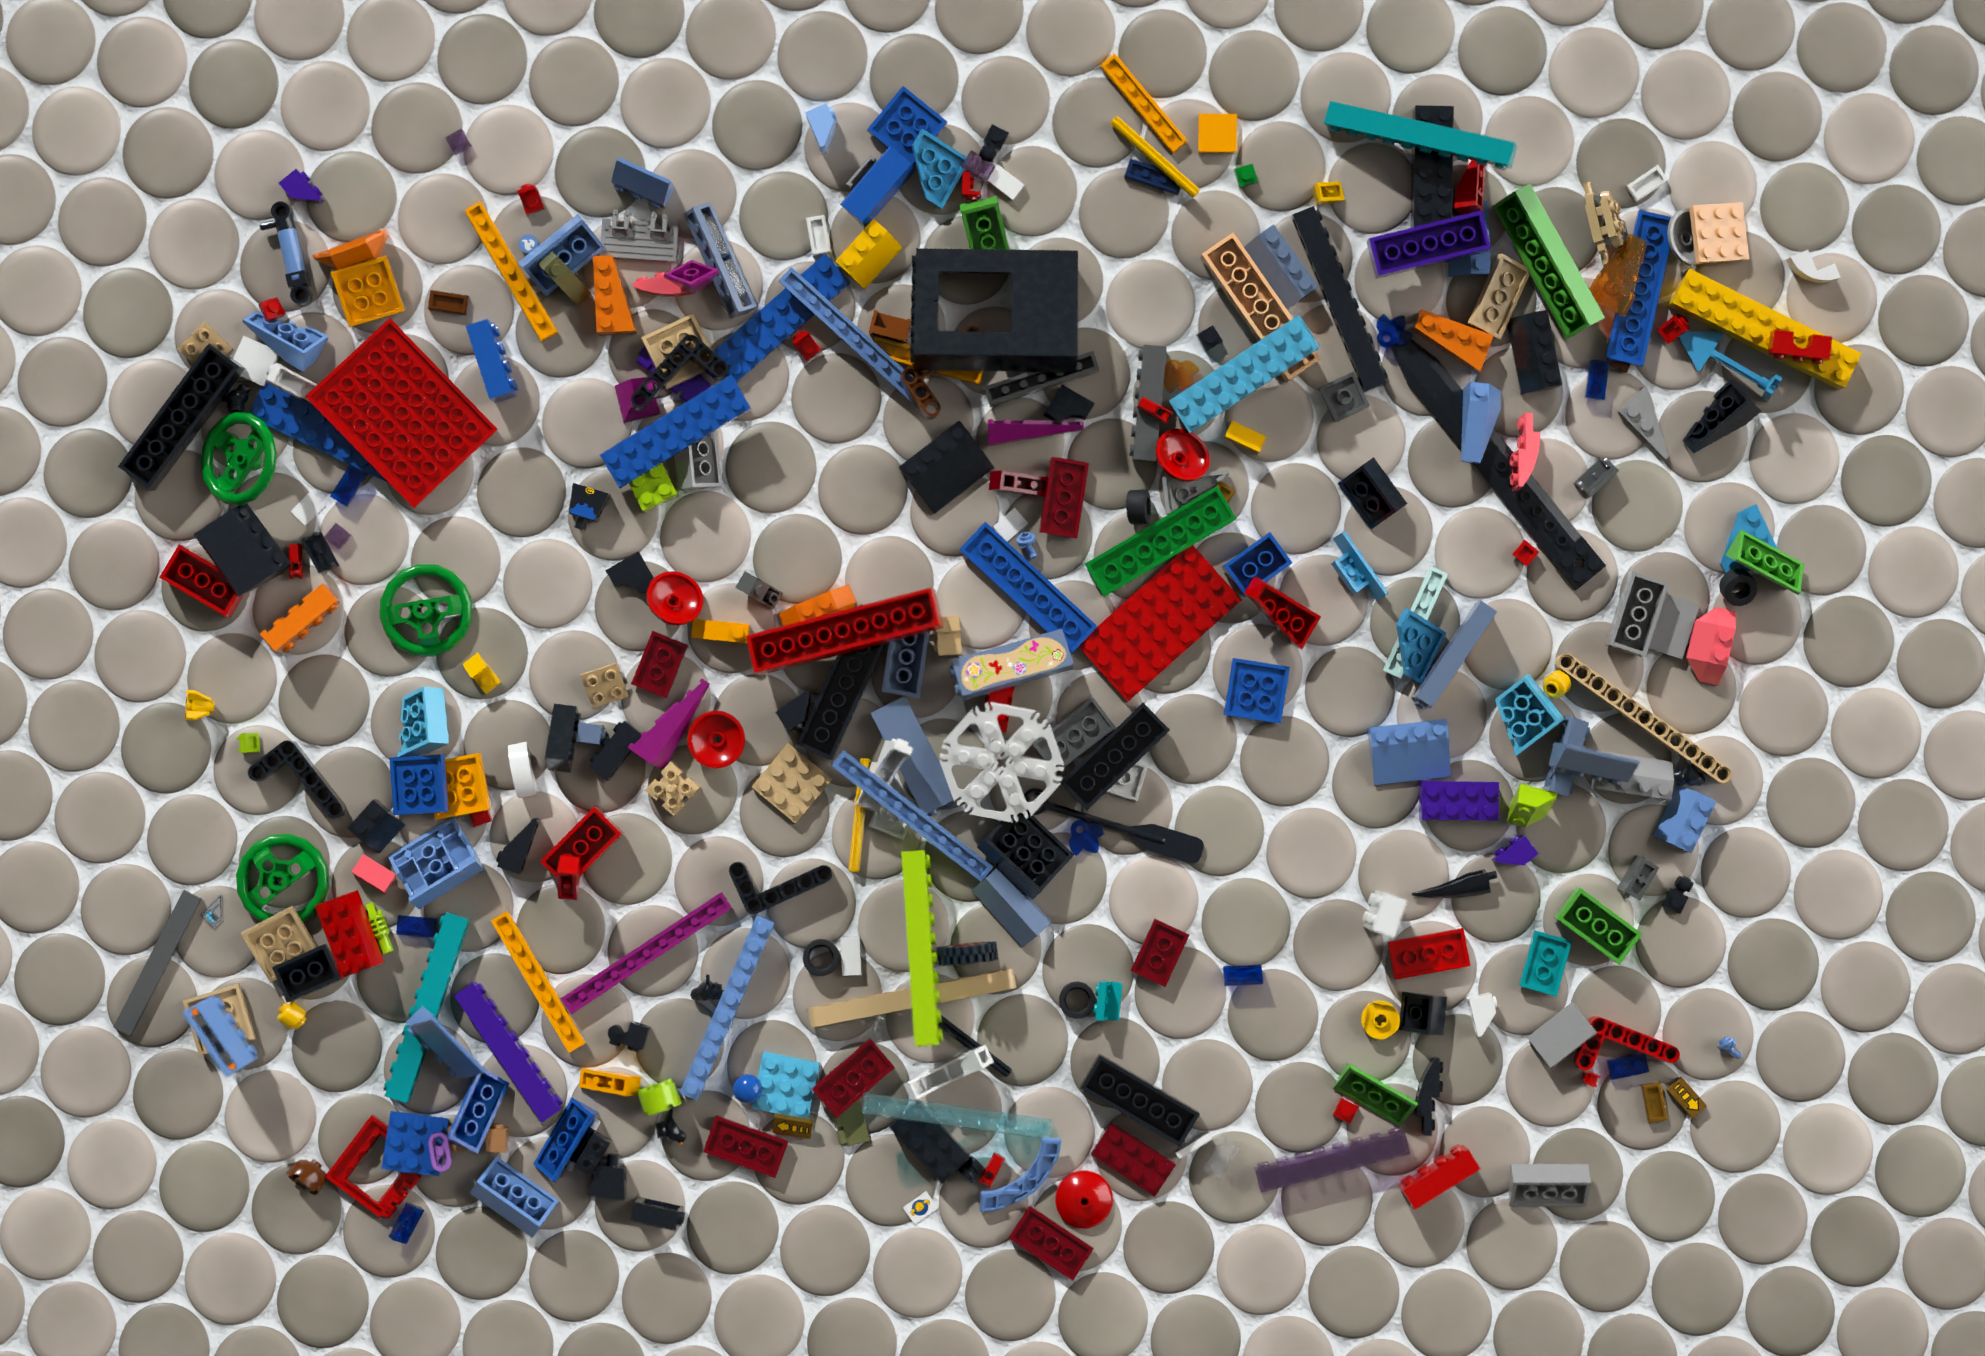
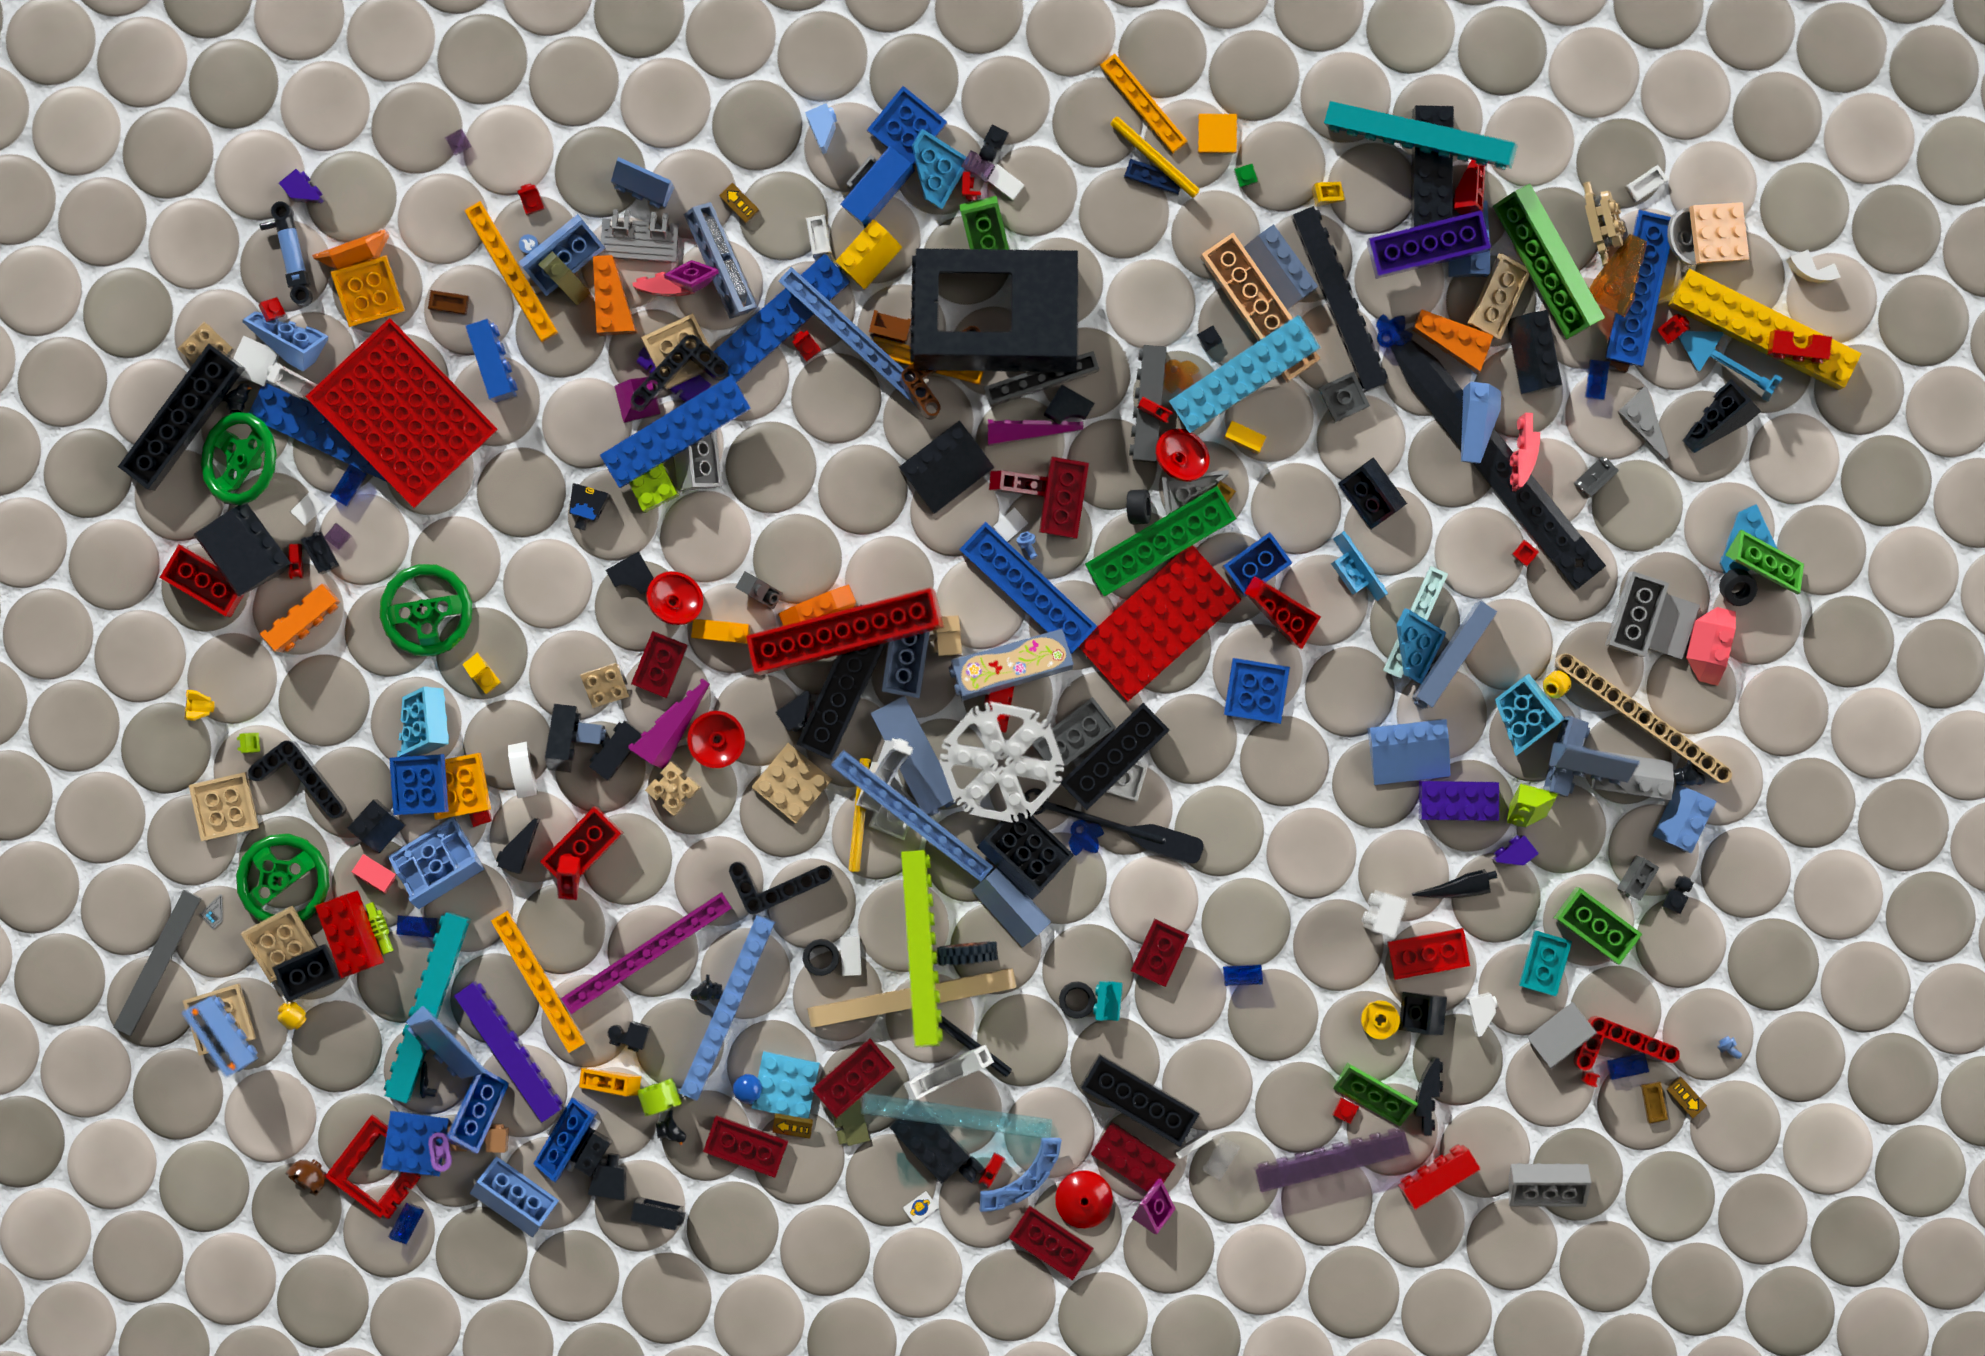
(223, 806): none -> tan plate
(424, 1083): none -> black bar
(739, 202): none -> pearl gold tile
(1154, 1208): none -> magenta slope

